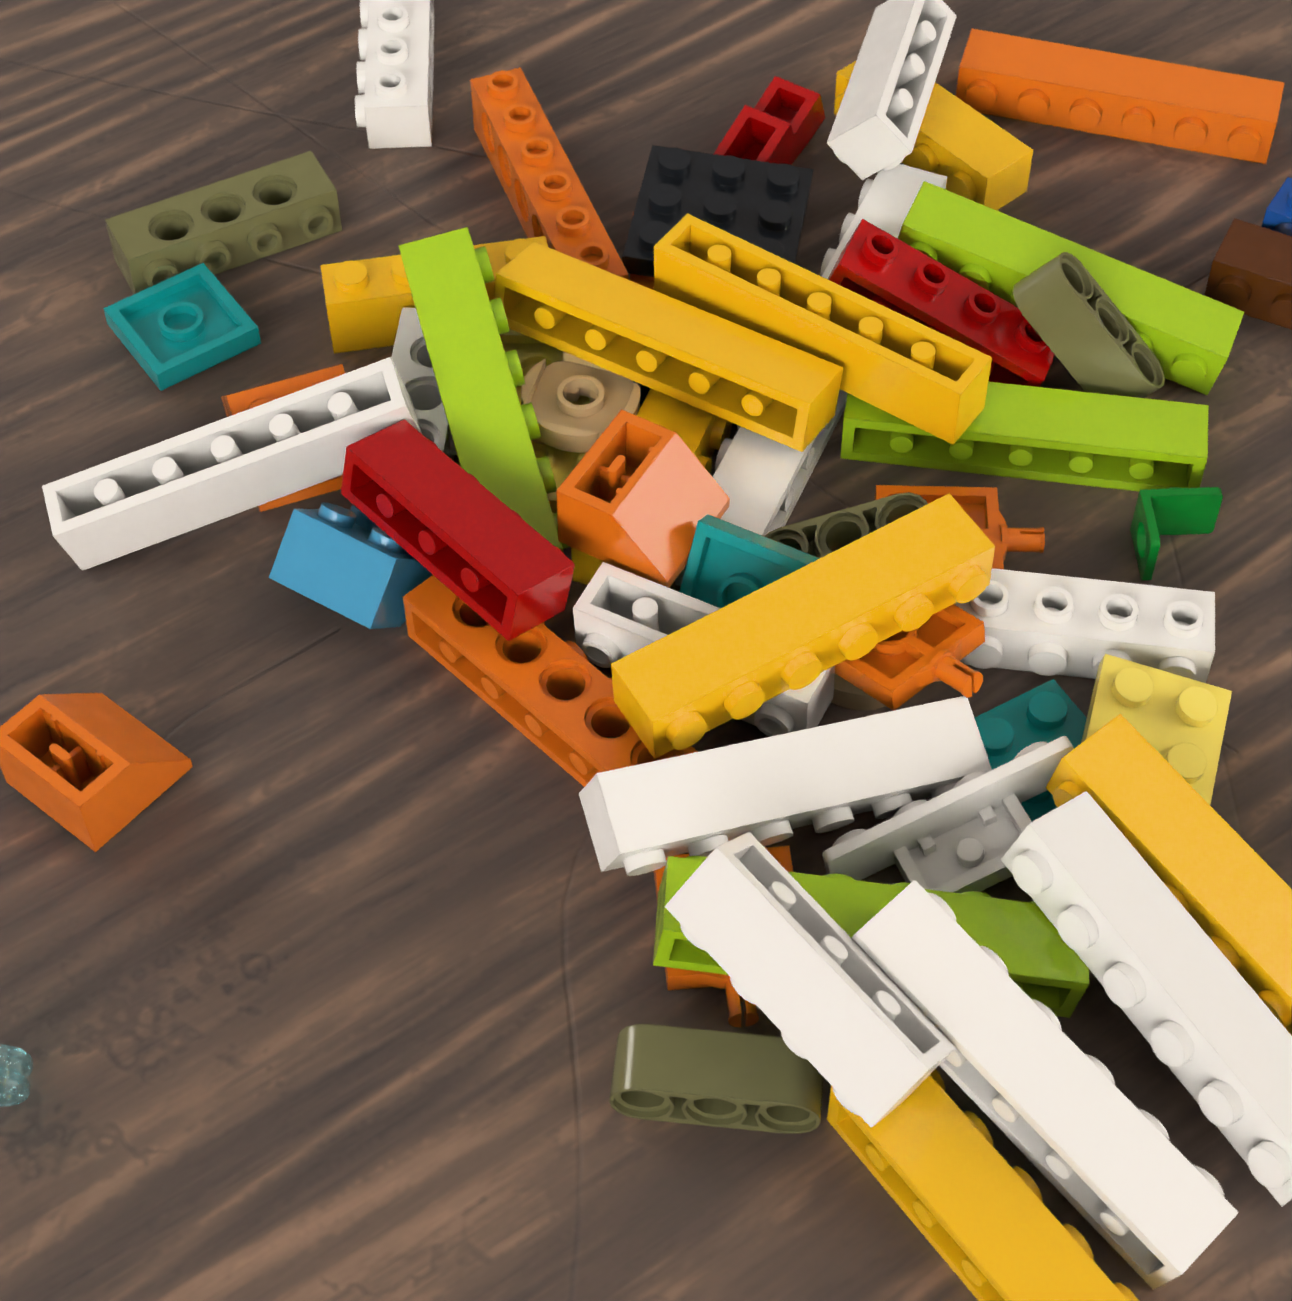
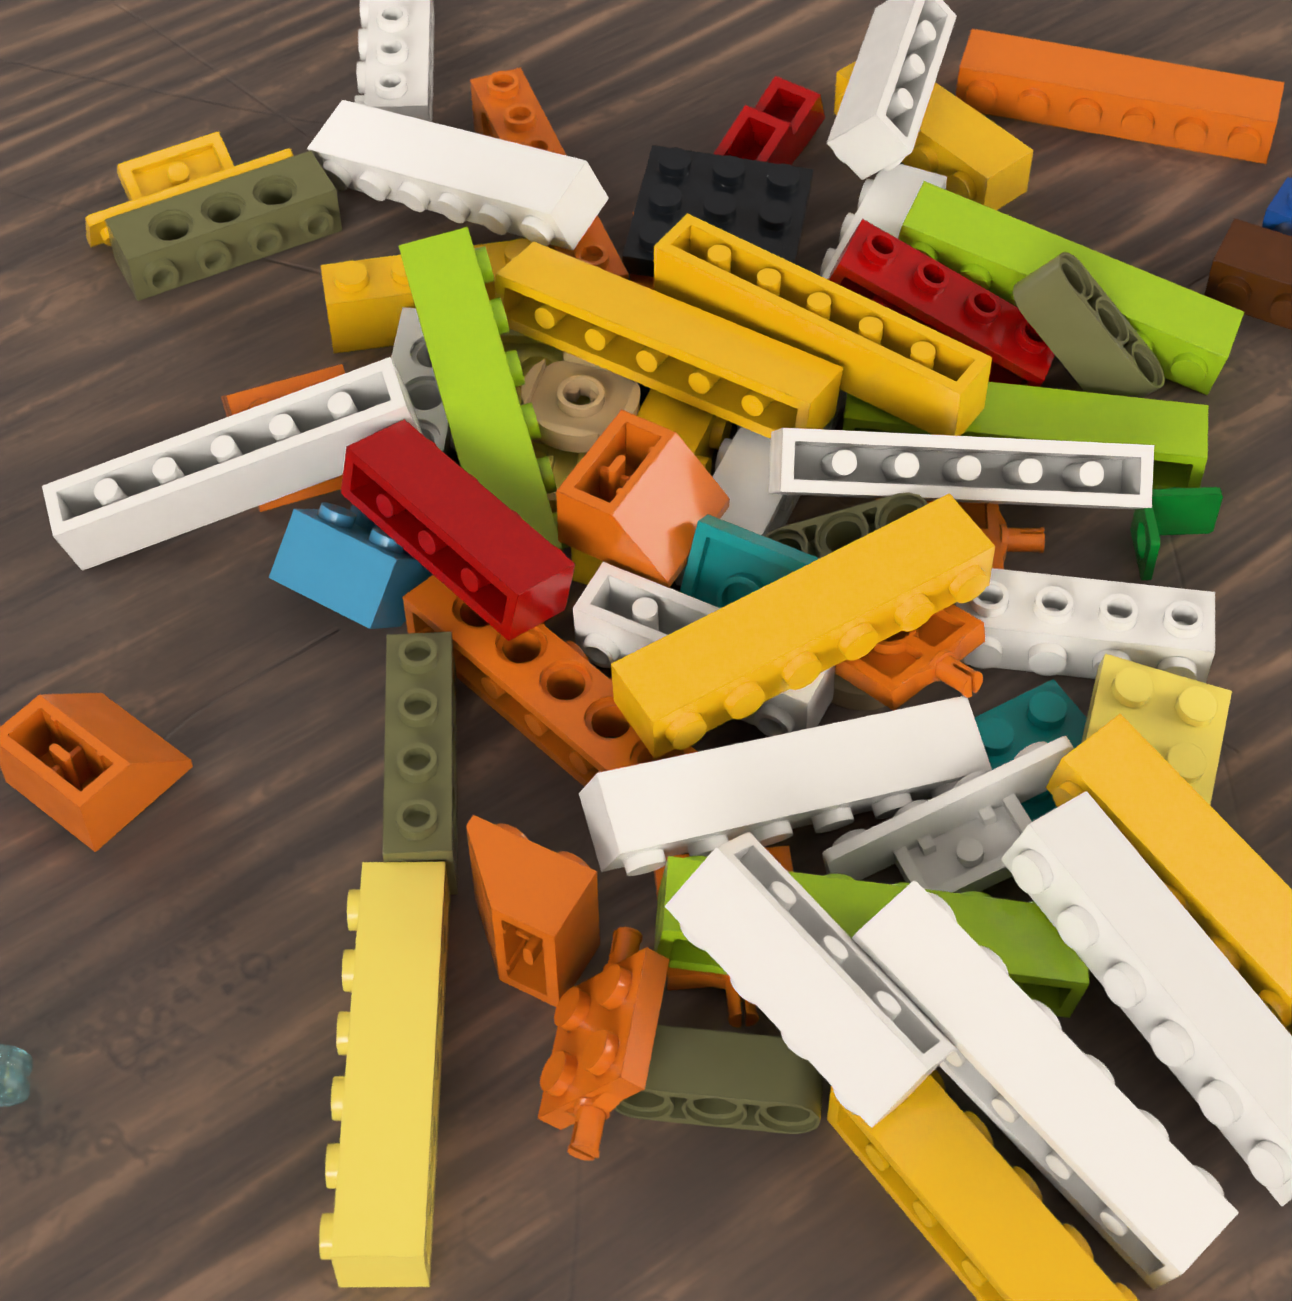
(171, 174): none -> yellow bracket
(182, 326): teal plate -> none
(390, 1080): none -> light yellow brick
(421, 752): none -> olive brick
(460, 174): none -> white brick
(533, 909): none -> orange slope
(603, 1042): none -> orange plate
(965, 466): none -> white brick

